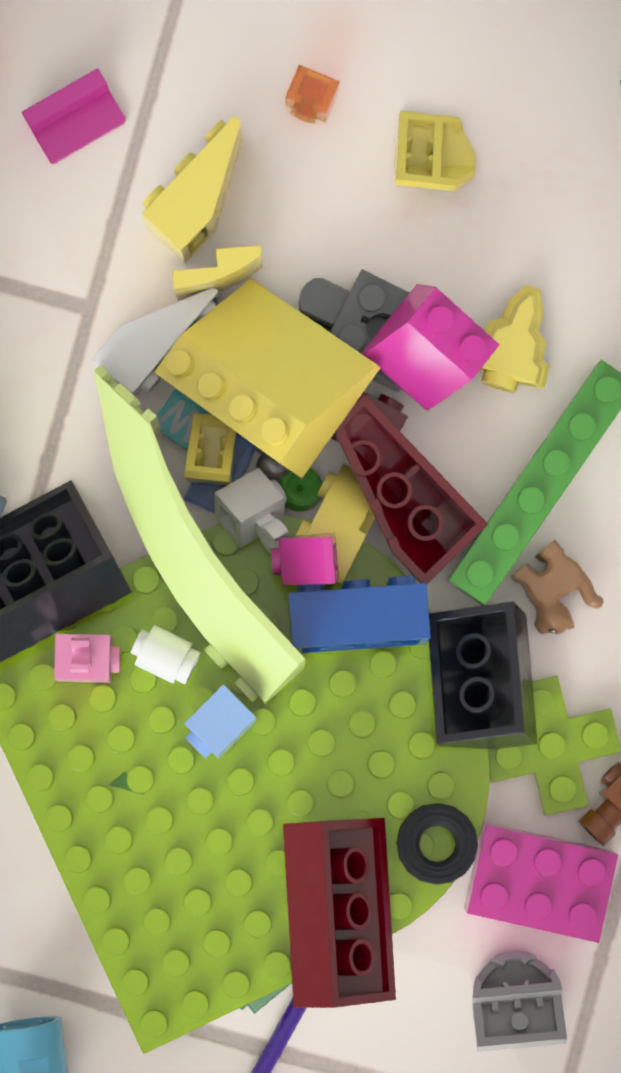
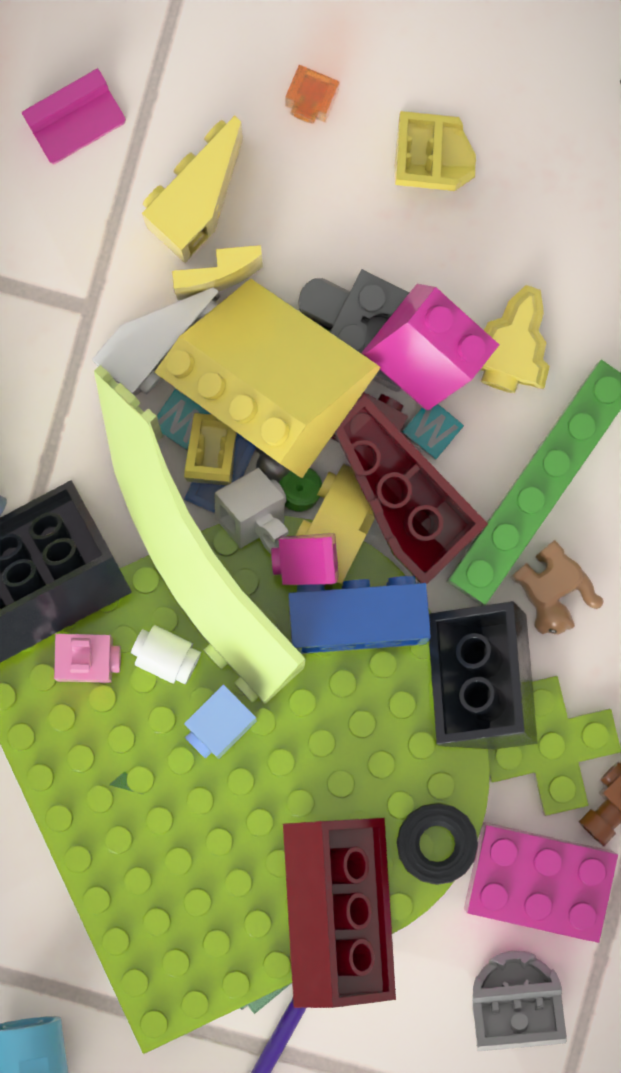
(433, 430): none -> teal tile

